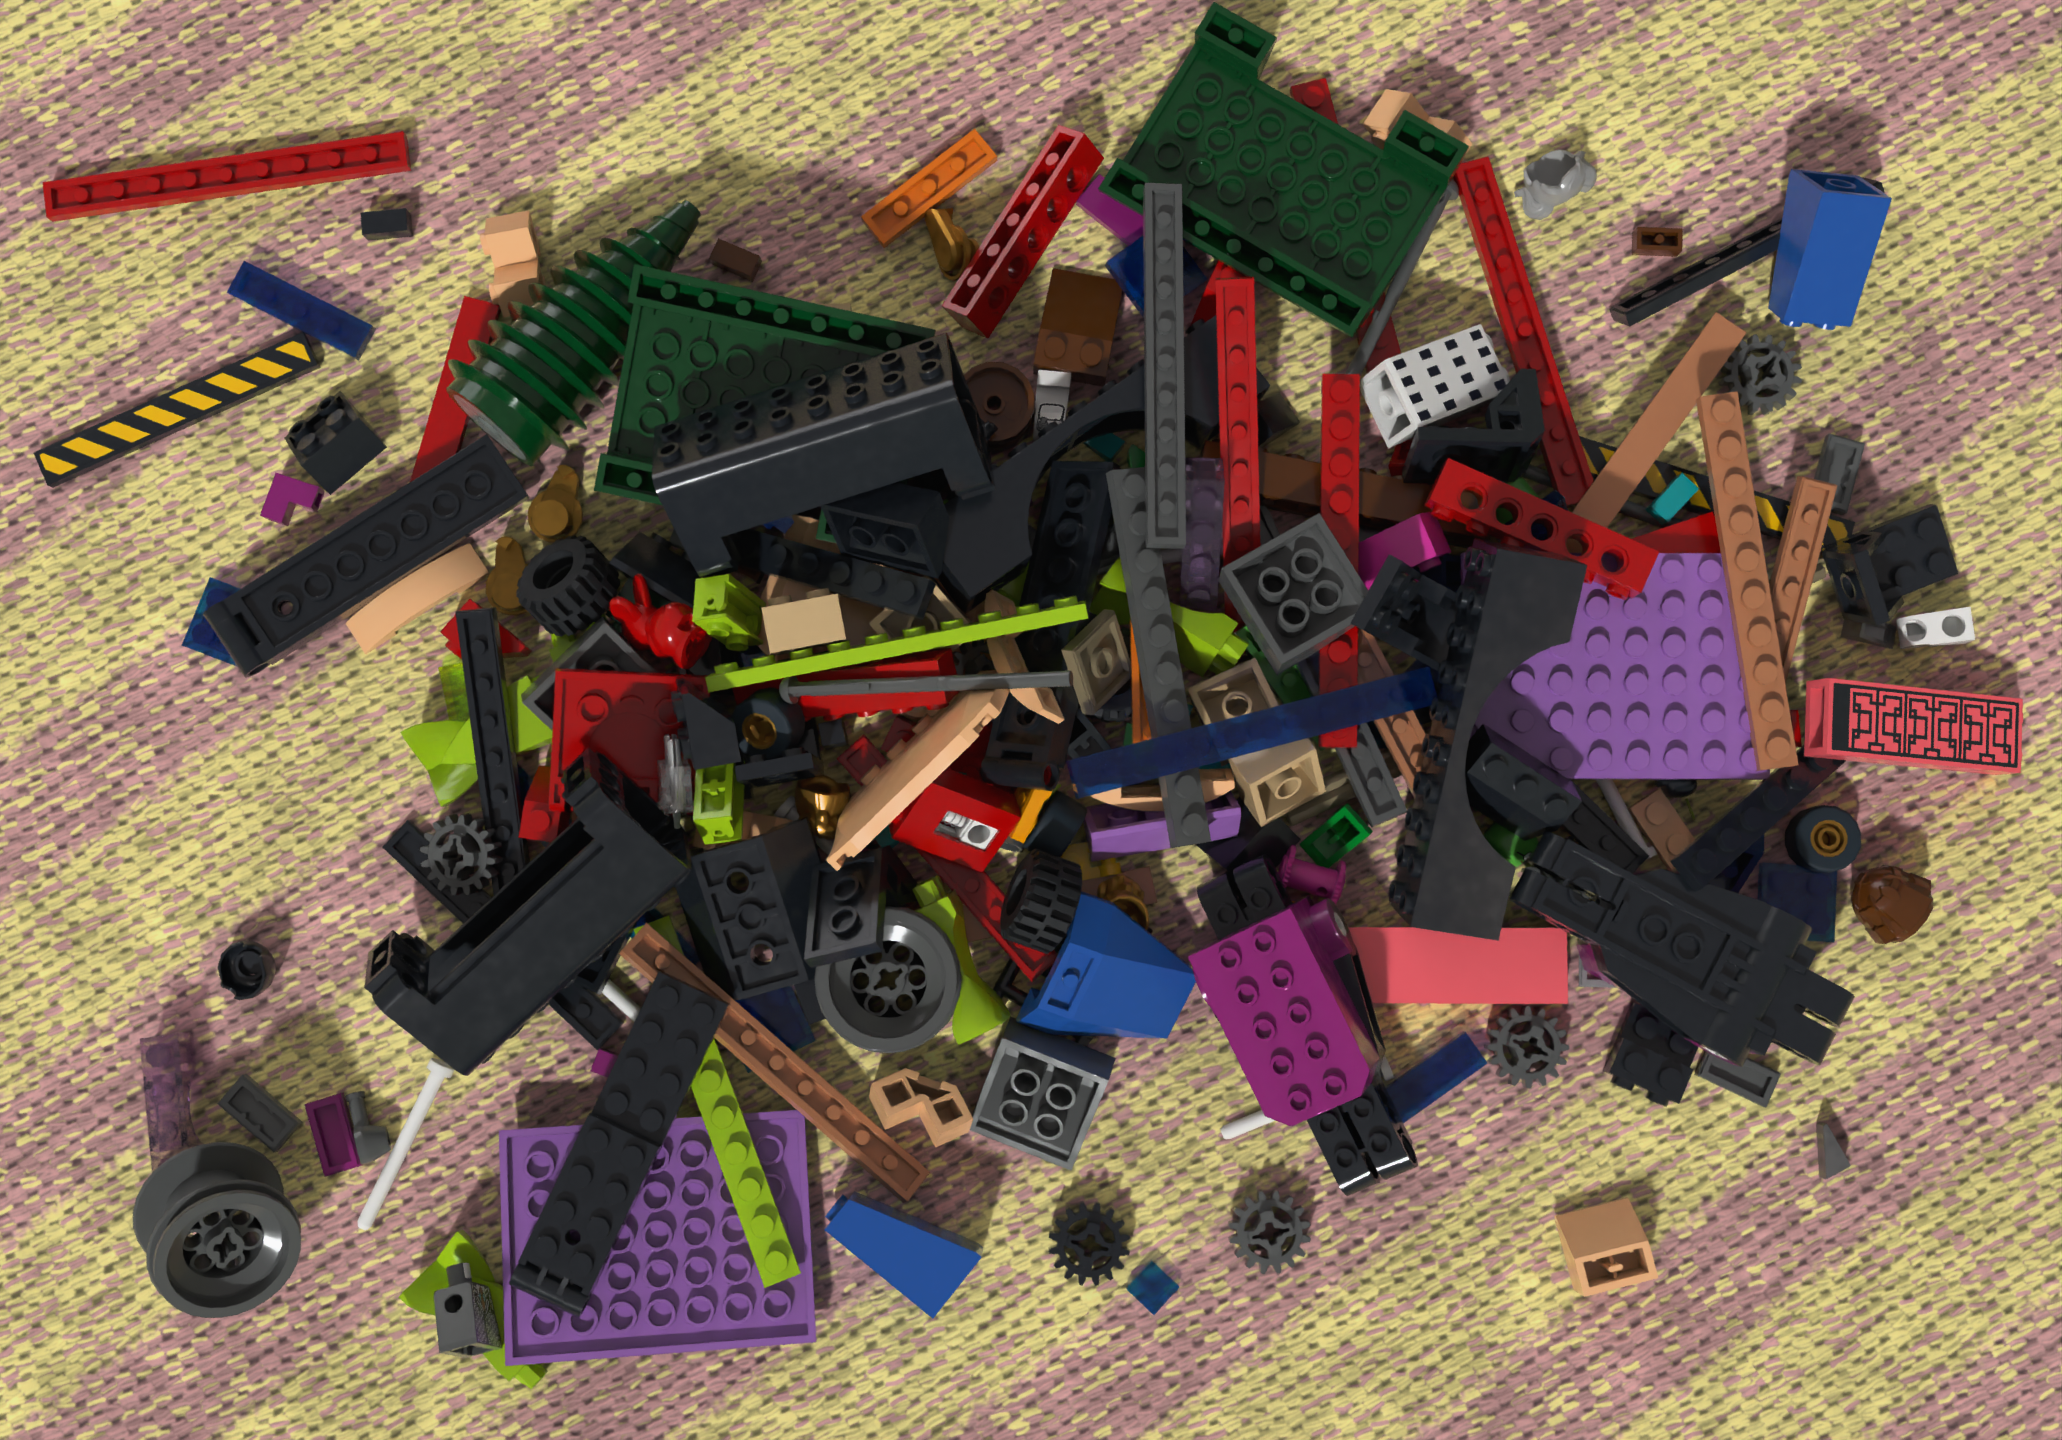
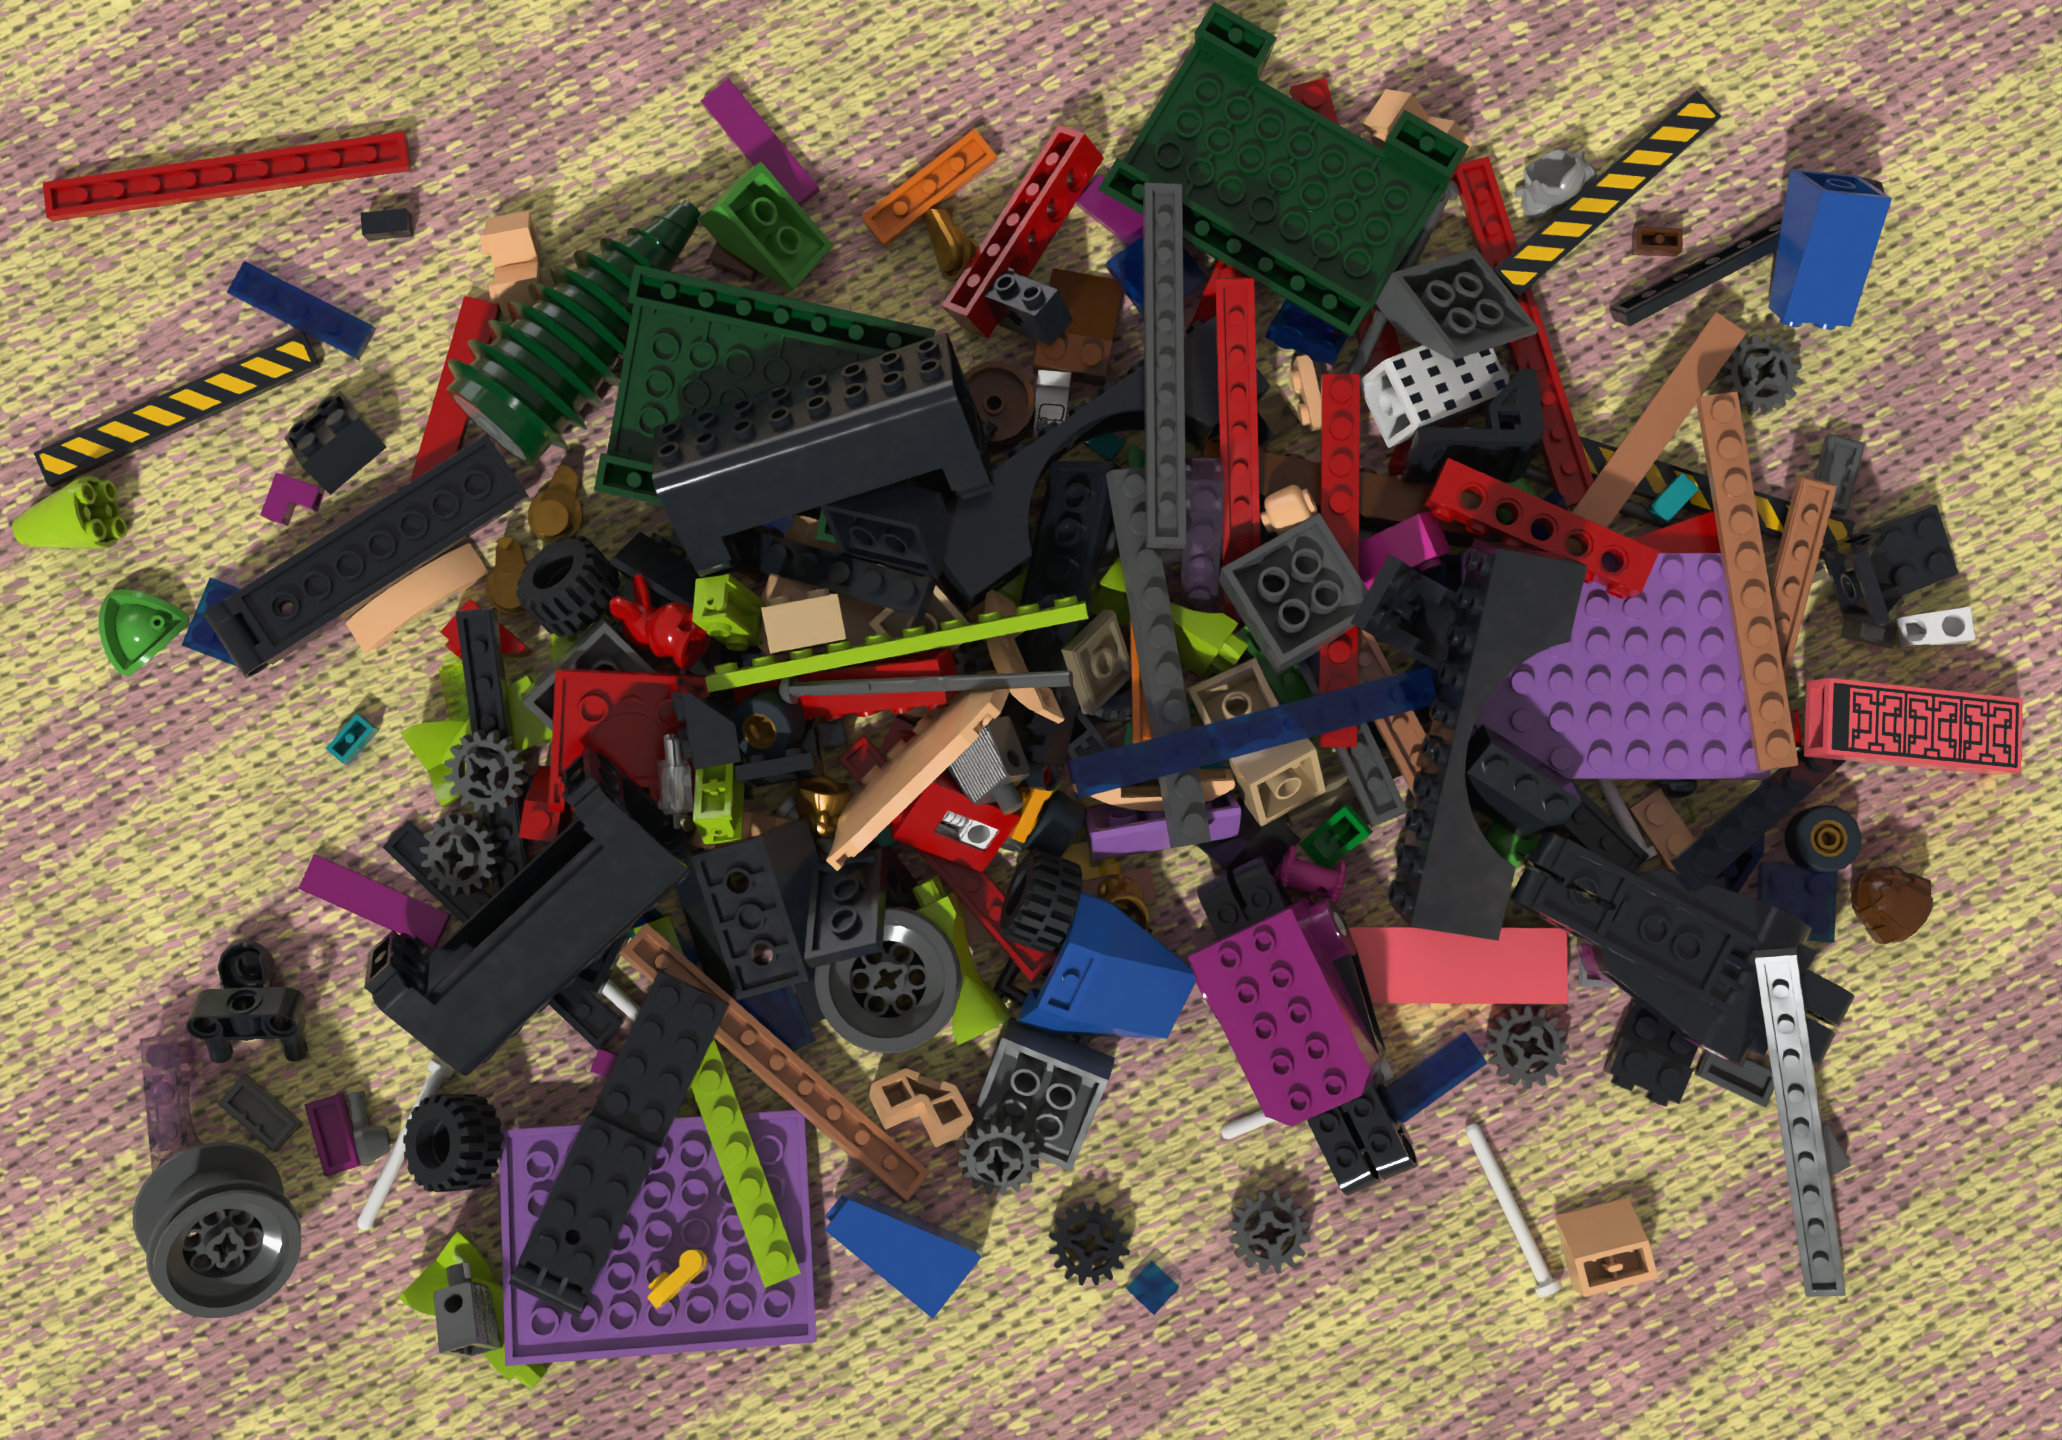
(73, 517): none -> lime cone
(137, 627): none -> bright green hat
(249, 1015): none -> black piece
(352, 739): none -> teal piece
(374, 900): none -> magenta tile
(453, 1142): none -> black tyre
(495, 785): none -> dark grey gear
(668, 1286): none -> yellow plate
(757, 140): none -> magenta tile
(766, 228): none -> bright green slope
(981, 1162): none -> dark grey gear
(992, 767): none -> dark grey torso
(1028, 307): none -> black brick
(1287, 509): none -> light nougat head
(1304, 379): none -> light nougat plate
(1307, 334): none -> clear blue plate
(1454, 306): none -> dark grey slope
(1547, 1284): none -> white bar
(1606, 194): none -> tile
(1800, 1121): none -> plate

